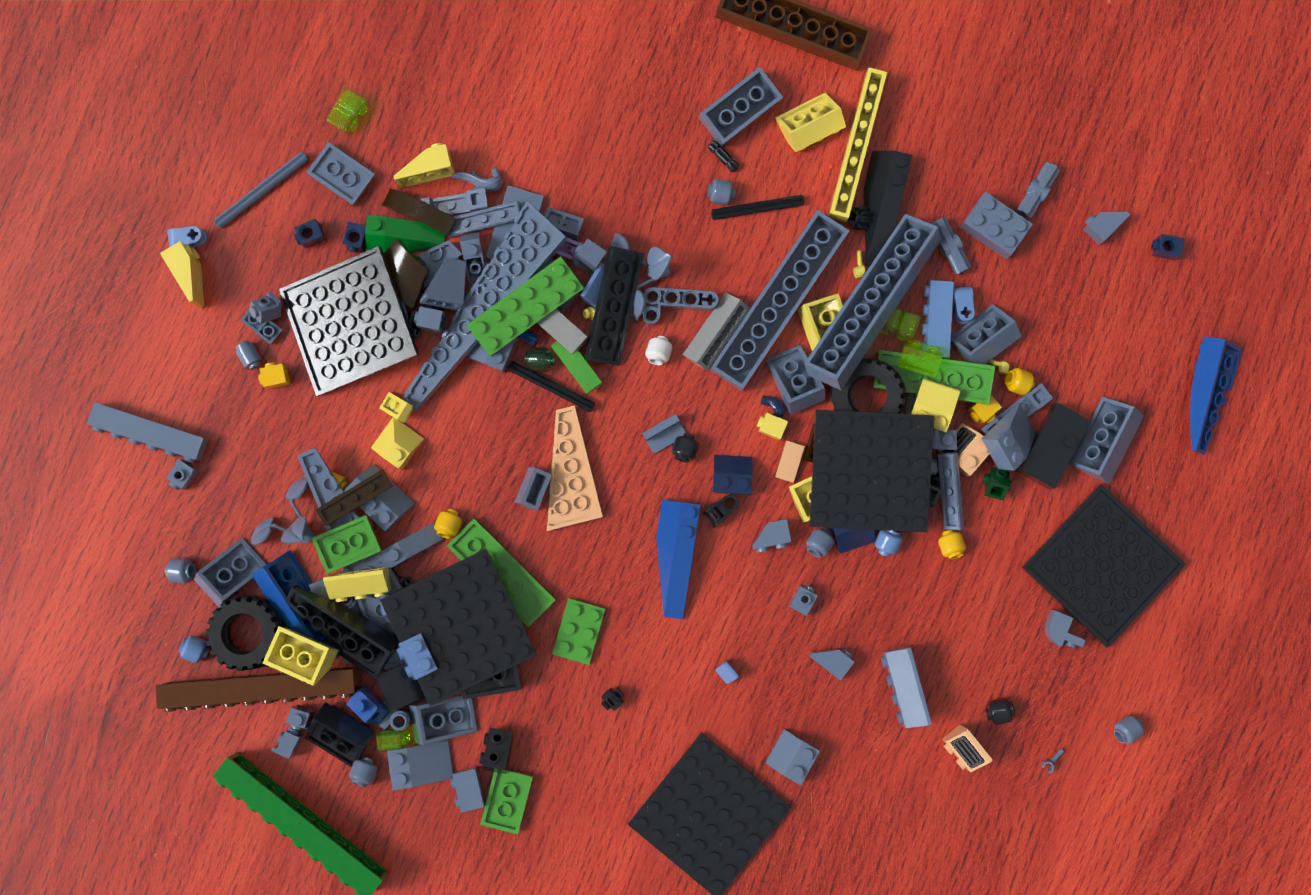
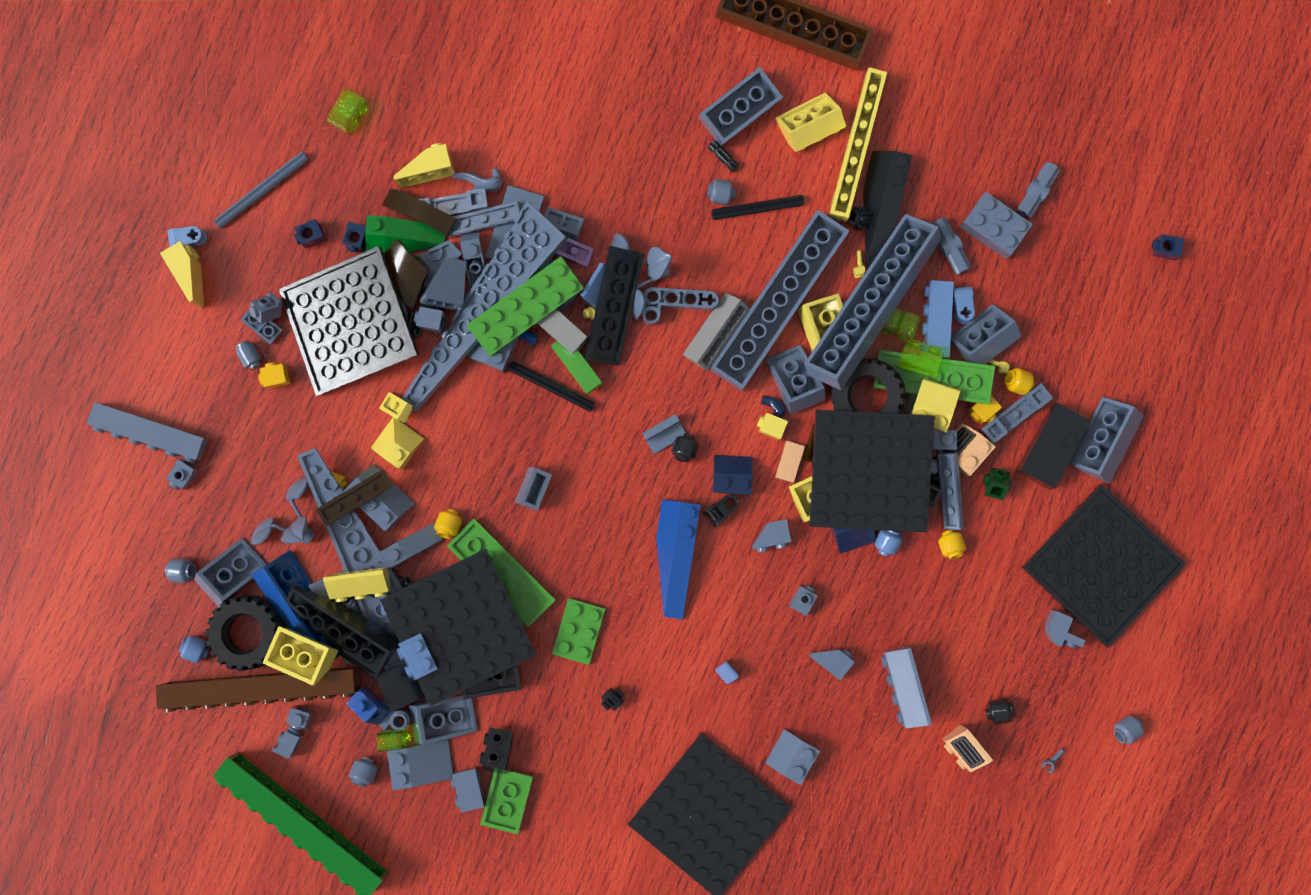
(339, 734): black slope -> none
(341, 174): sand blue plate -> none
(346, 544): bright green plate -> none
(539, 359): clear green head -> none
(572, 485): light nougat wing -> none
(588, 256): sand blue brick -> none
(658, 350): white head -> none
(820, 542): sand blue head -> none
(1010, 439): sand blue slope -> none
(1103, 225): sand blue slope -> none
(1211, 380): blue wedge -> none

